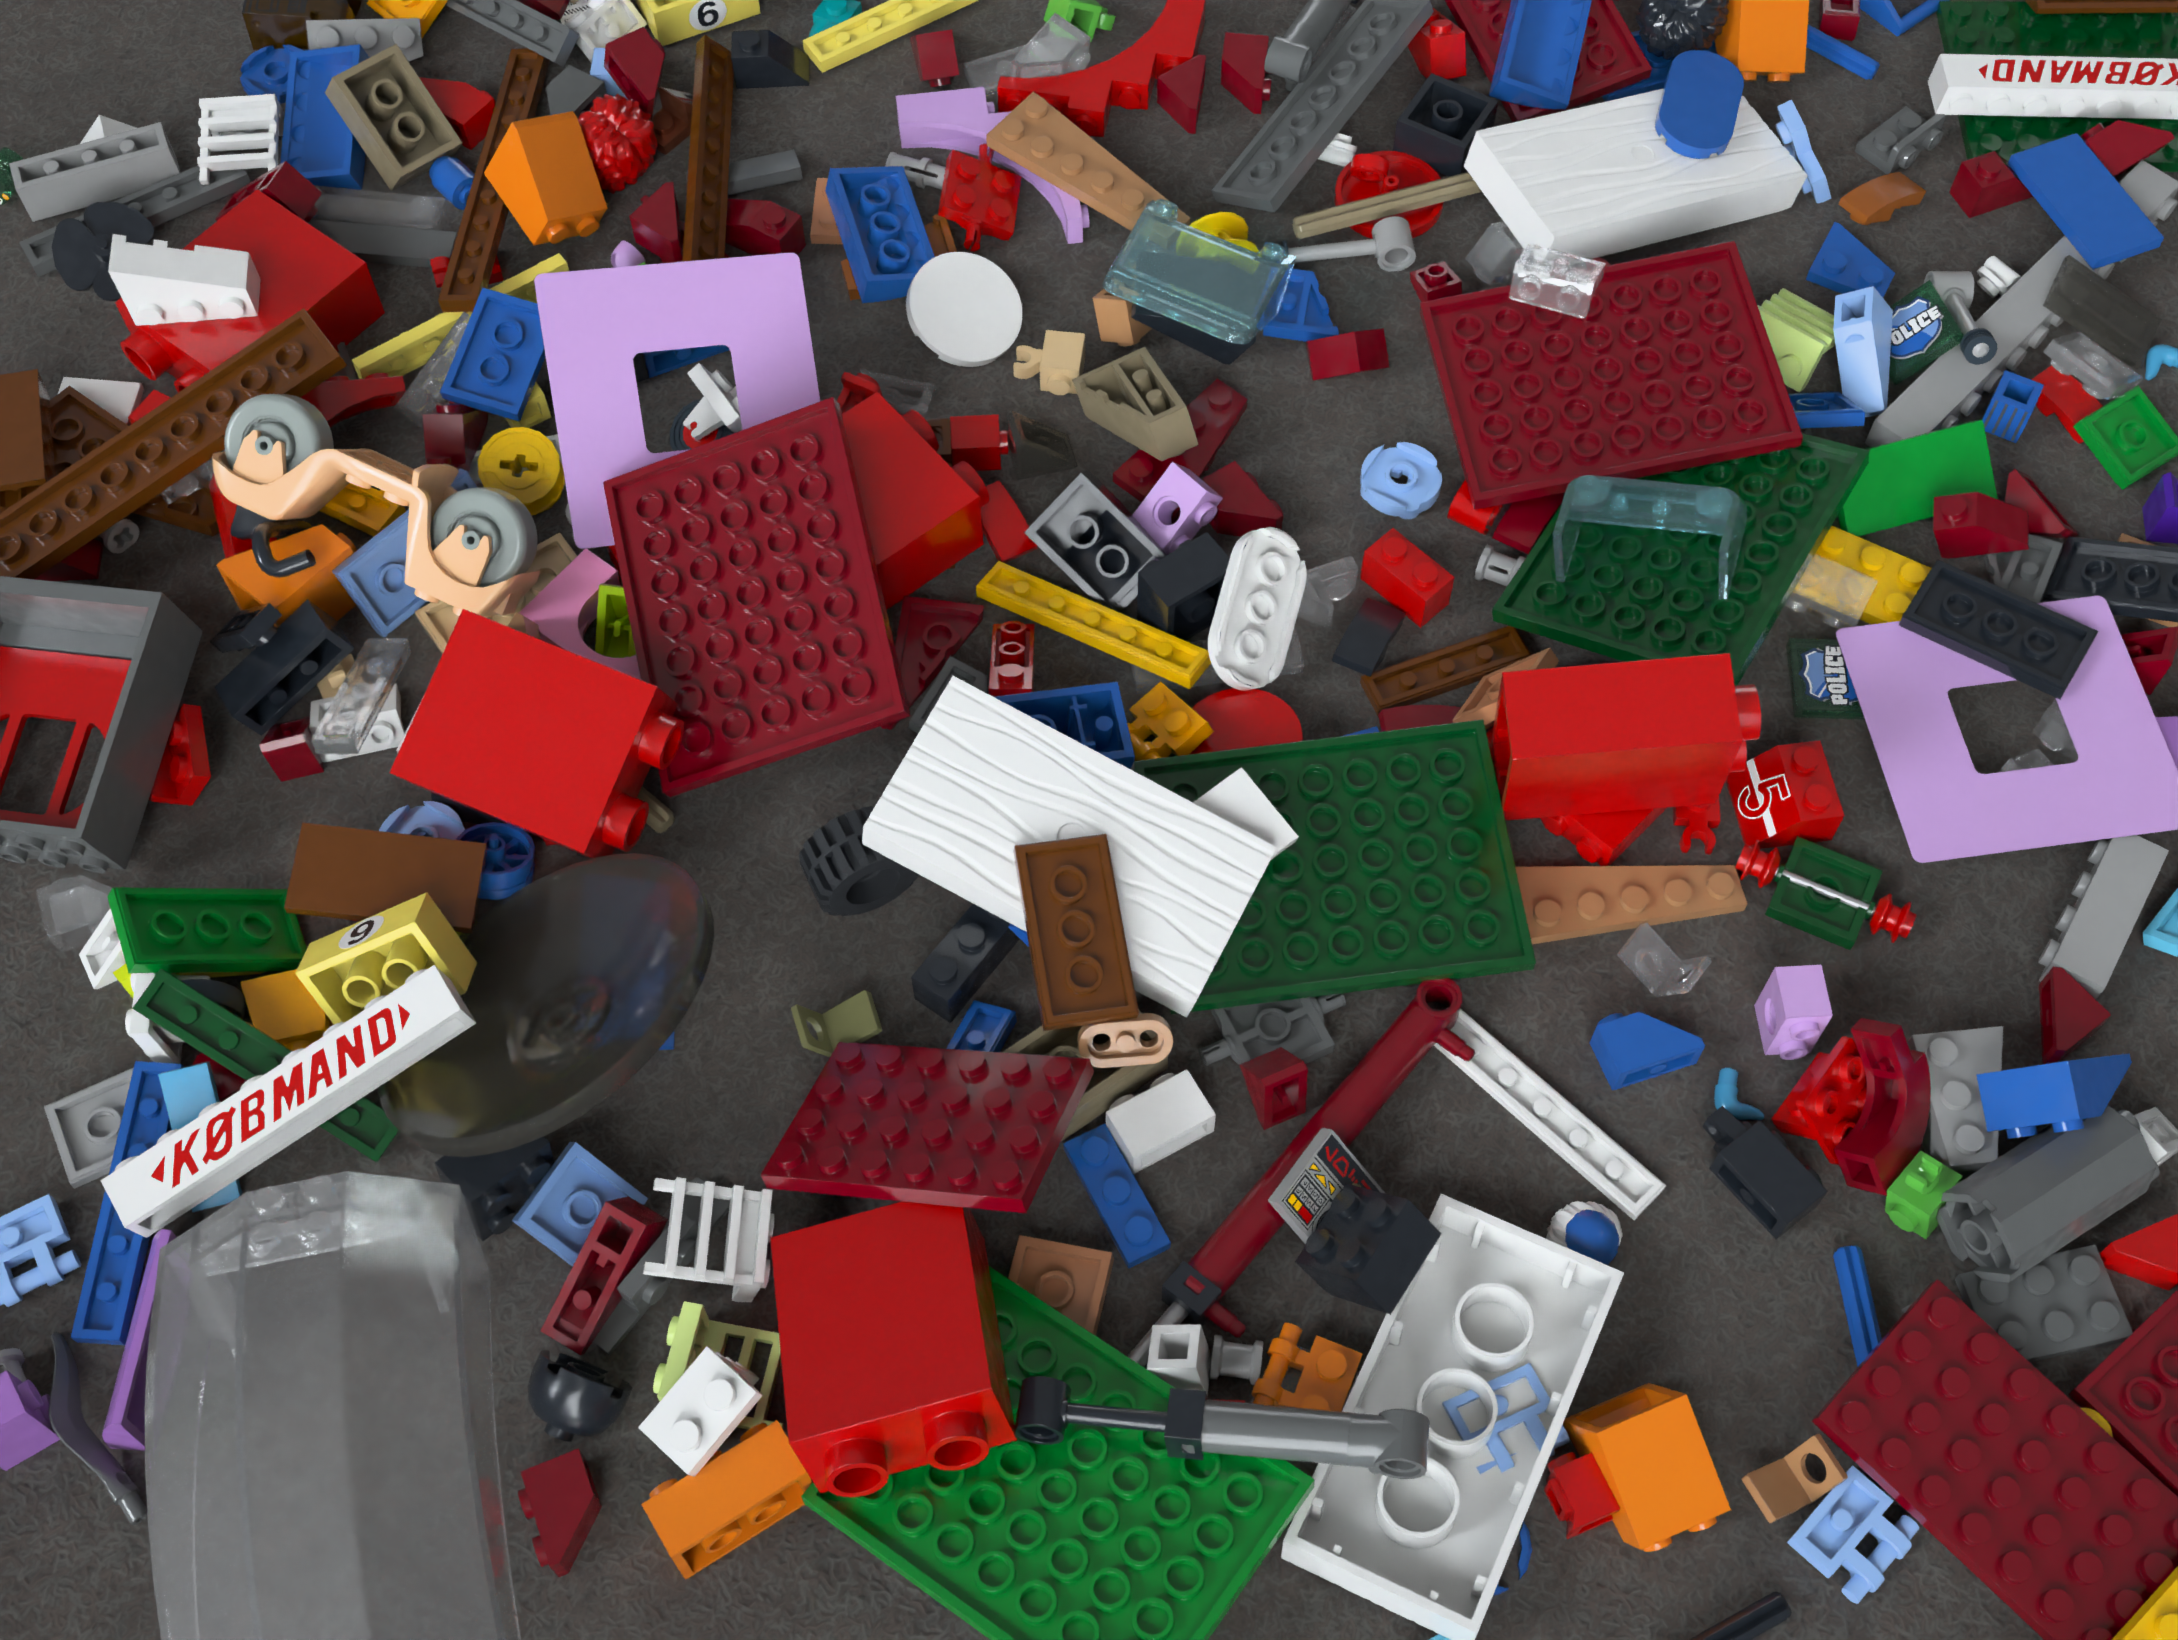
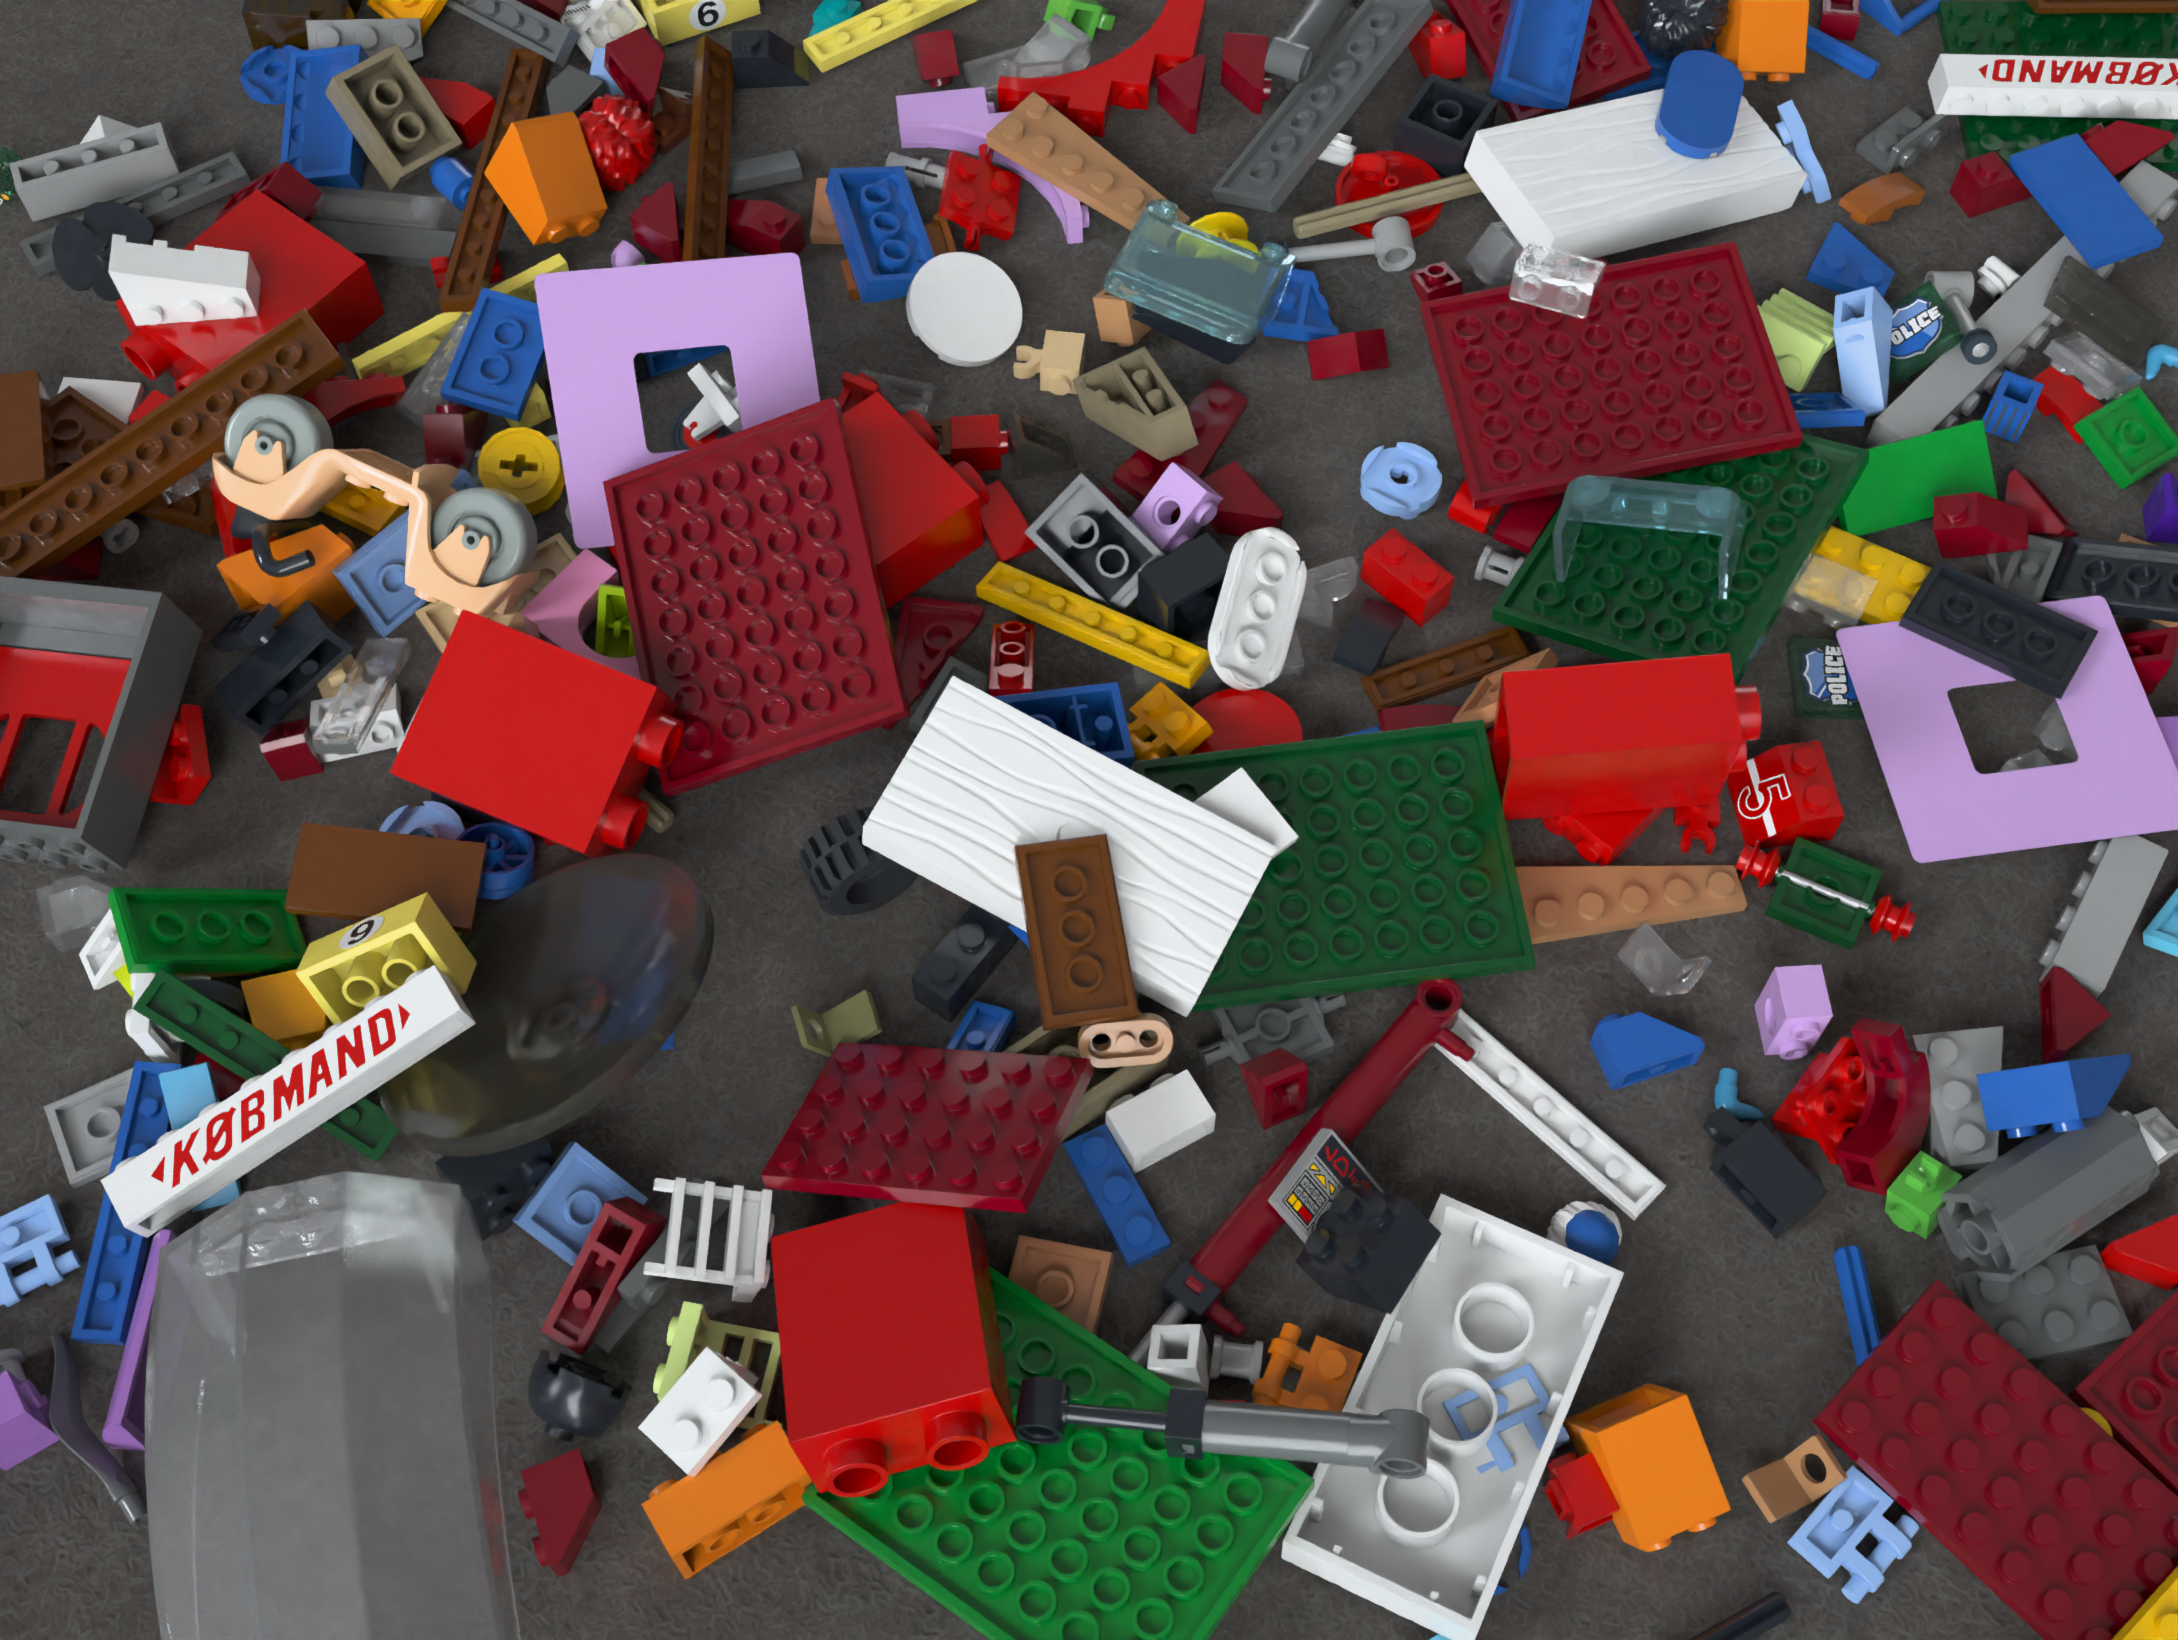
(239, 125): white plate -> none

